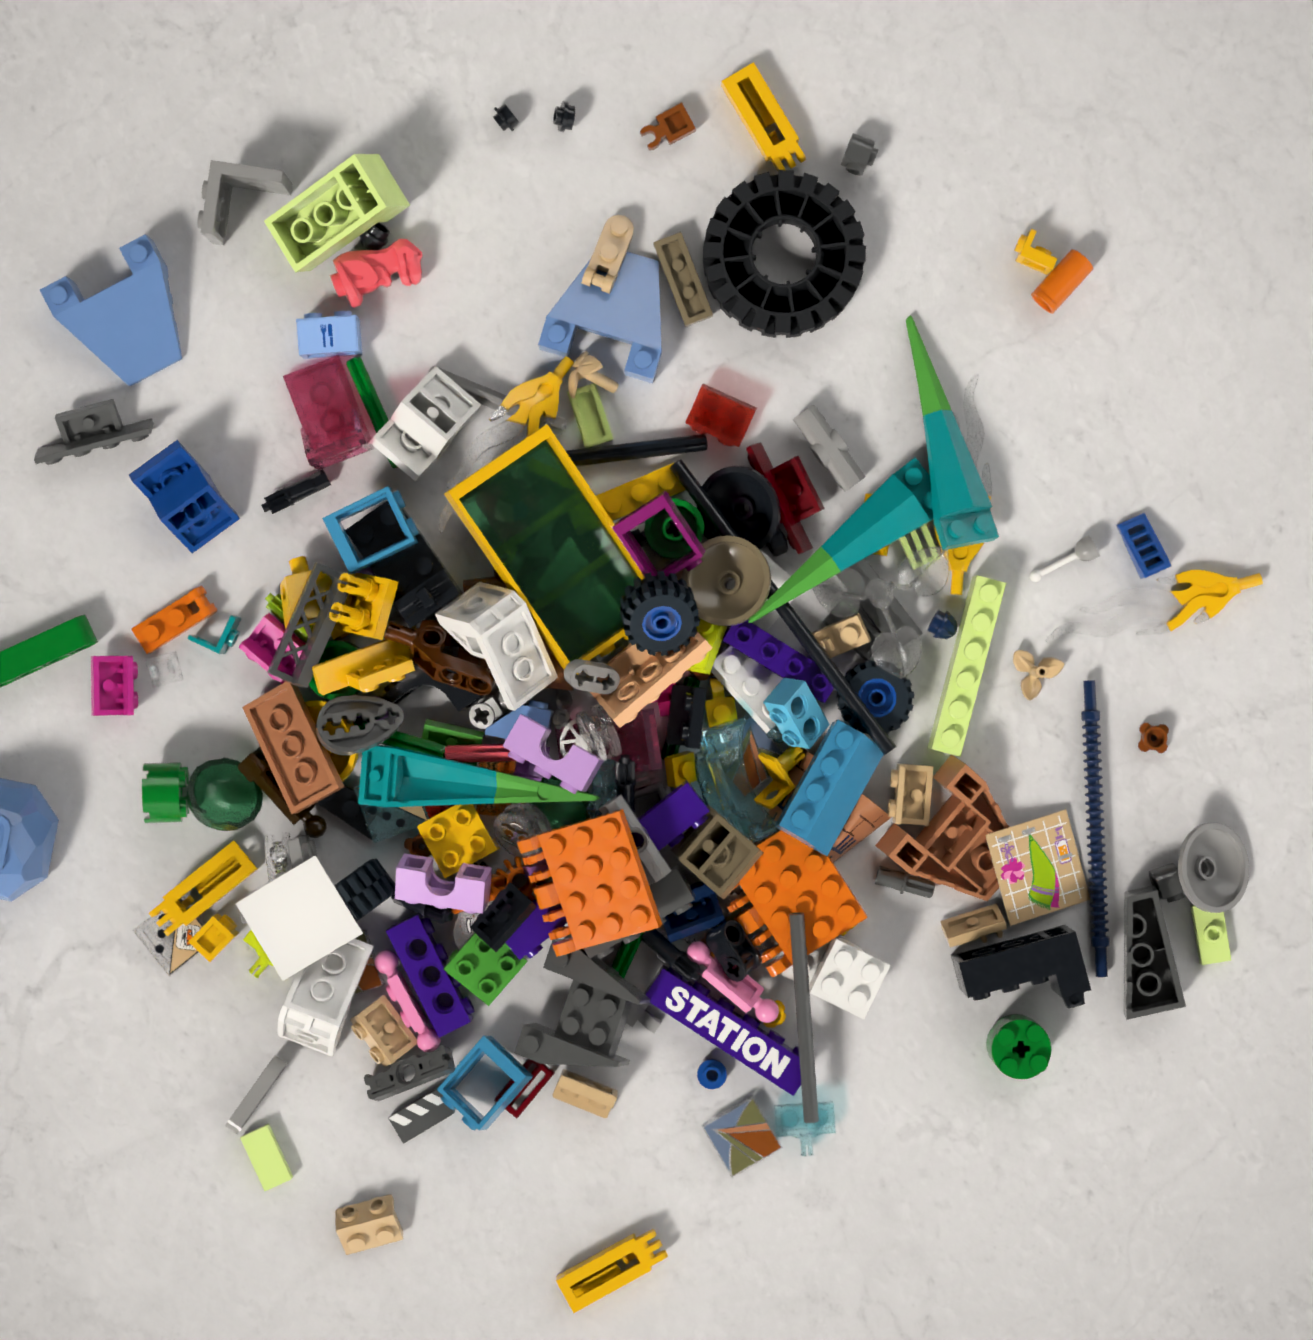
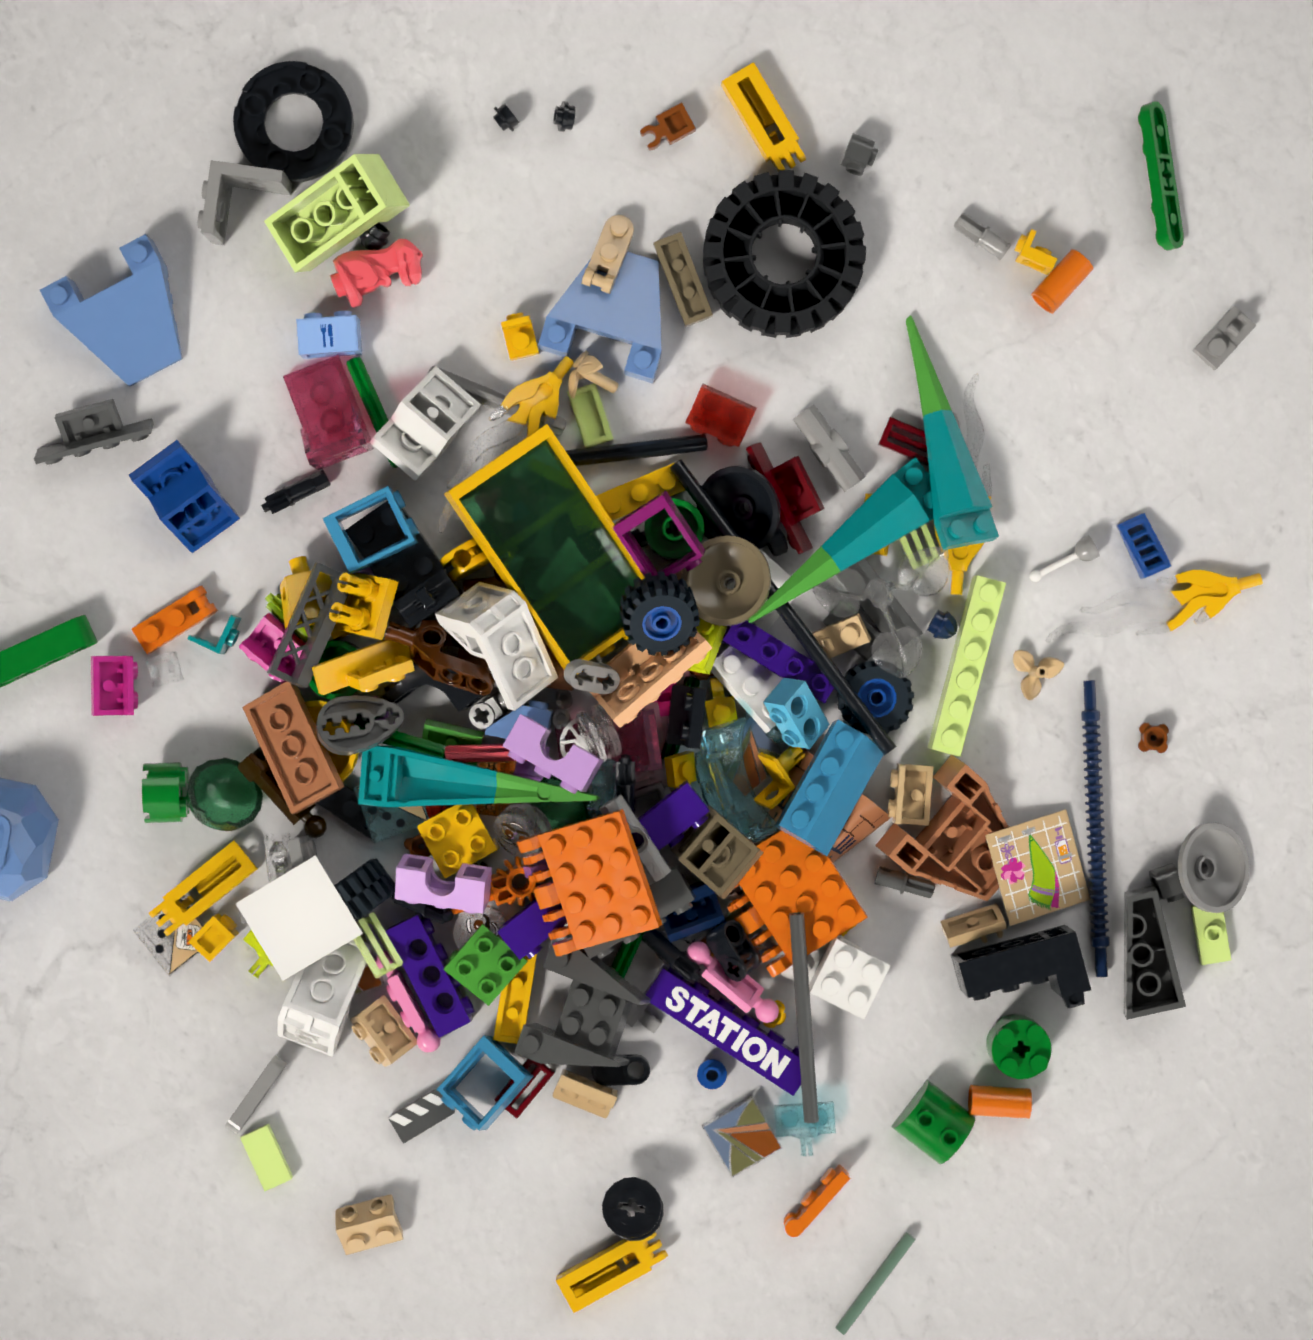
(283, 80): none -> black plate
(387, 967): none -> yellowish green tile
(426, 1069): dark grey piece -> none
(465, 559): none -> yellow head
(503, 917): black bracket -> none
(515, 1004): none -> yellow plate
(519, 336): none -> yellow bracket
(619, 1075): none -> black piece
(620, 1221): none -> black piece
(815, 1202): none -> orange plate
(875, 1283): none -> sand green bar
(898, 449): none -> dark red tile
(934, 1123): none -> green brick
(981, 236): none -> light grey axle
(999, 1101): none -> orange pin
(1161, 176): none -> green piece
(1224, 338): none -> light grey plate

